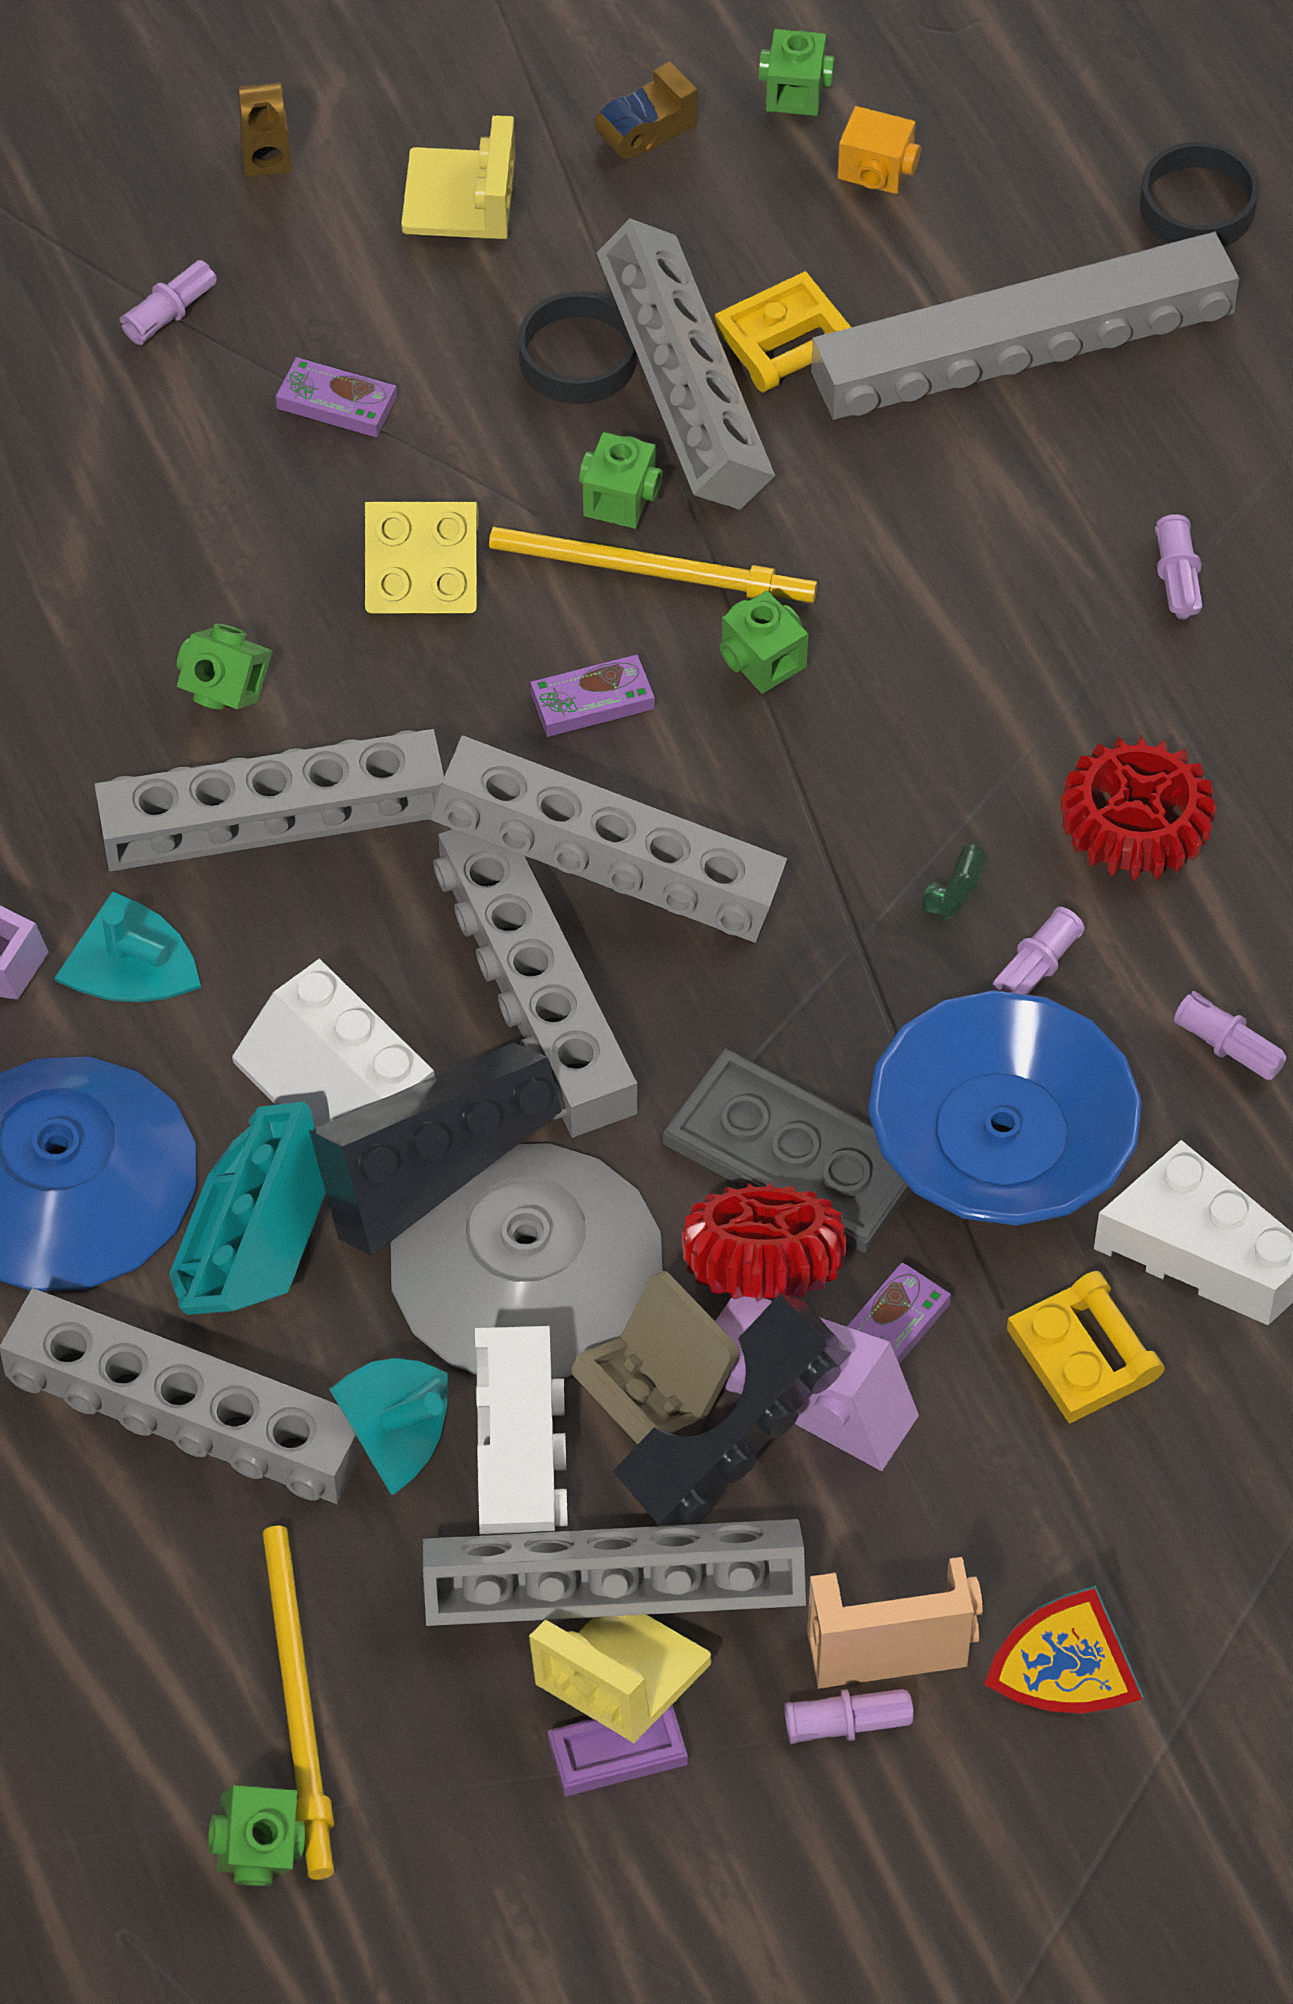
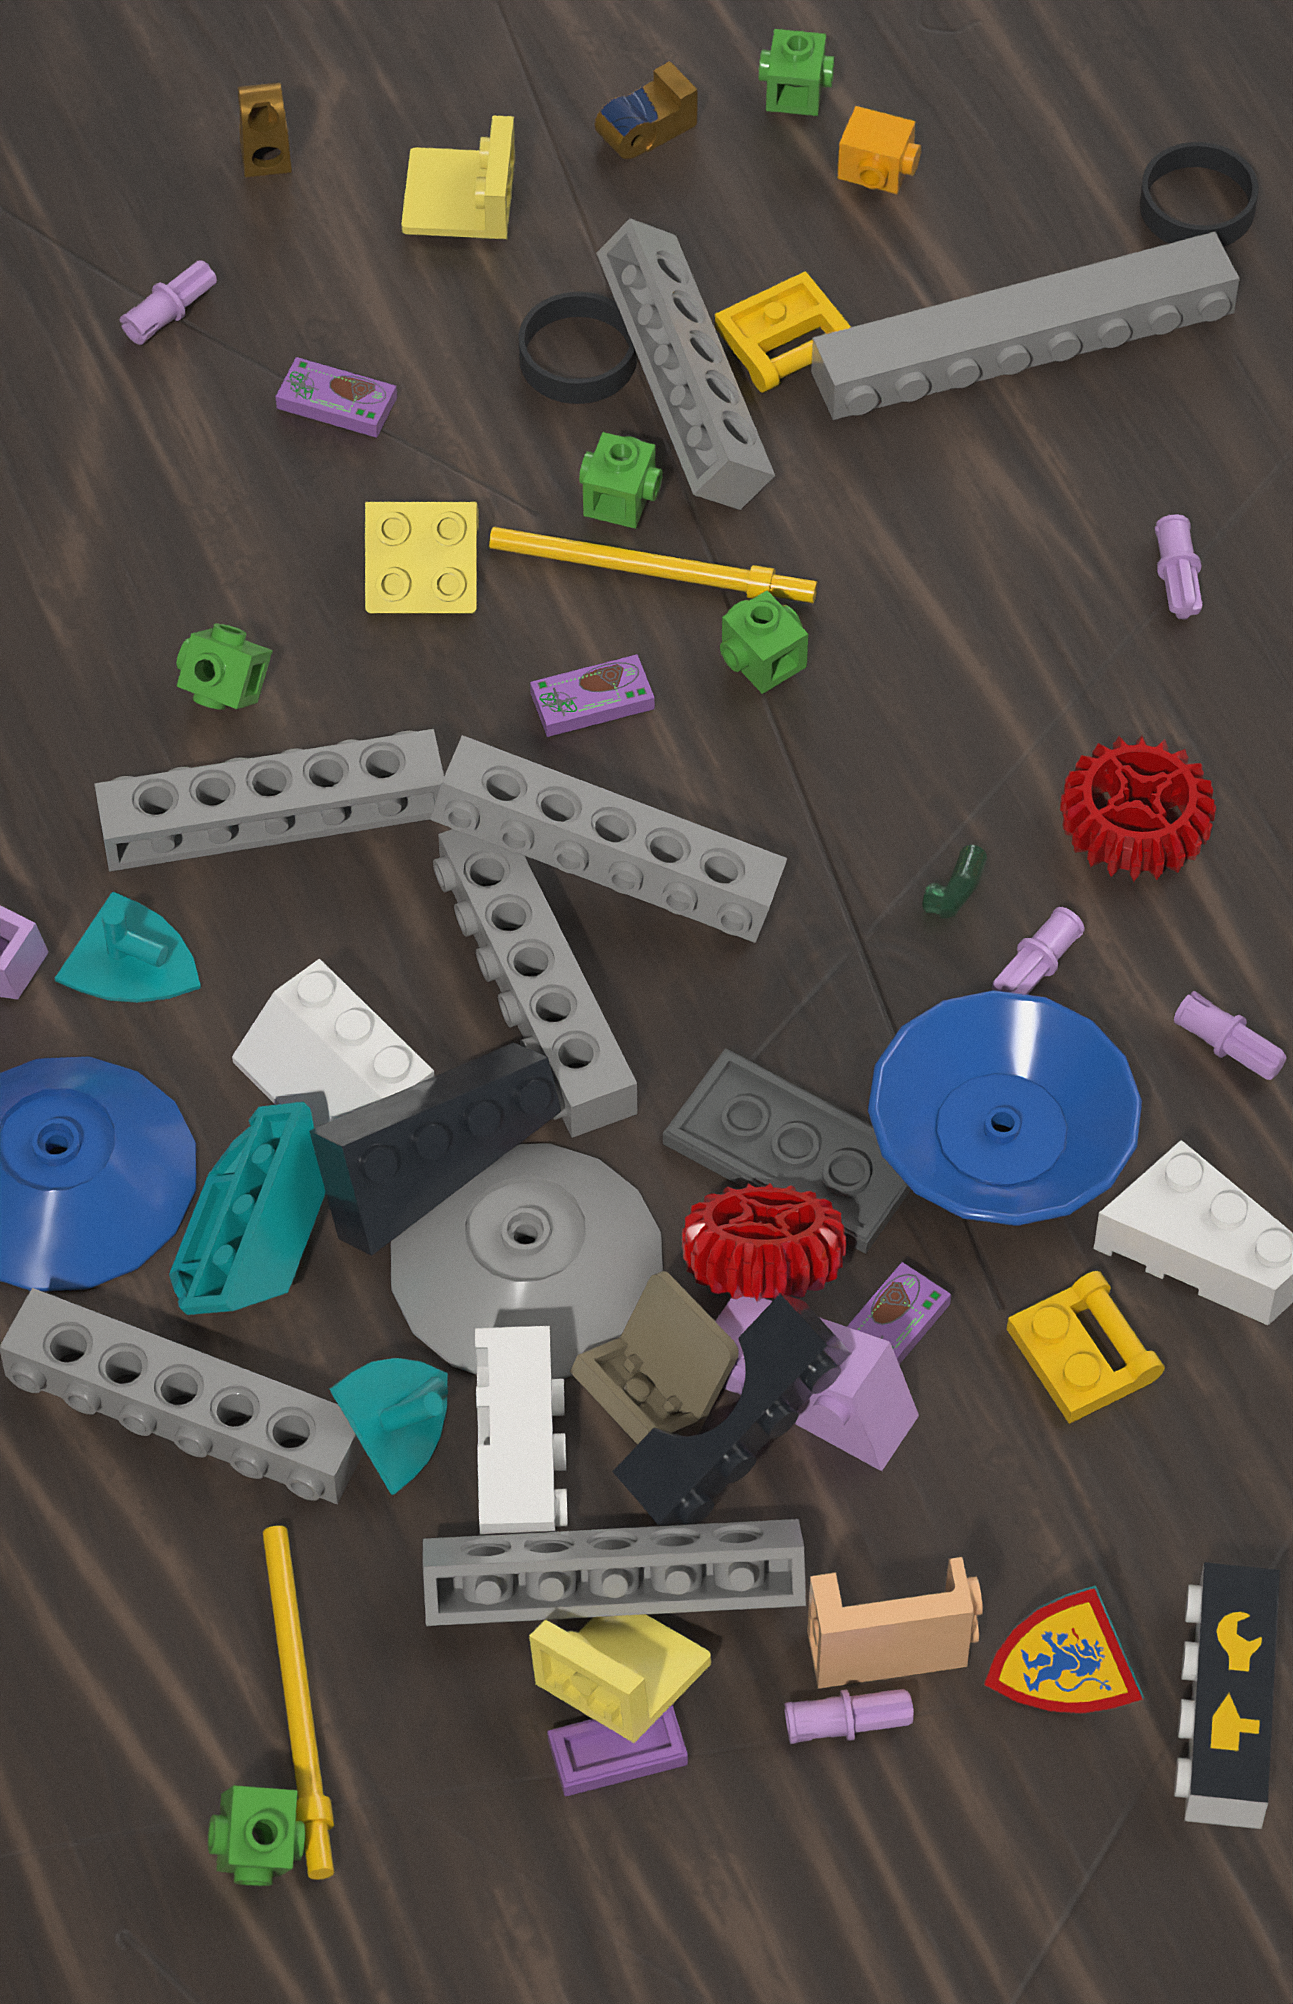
(1231, 1695): none -> black brick

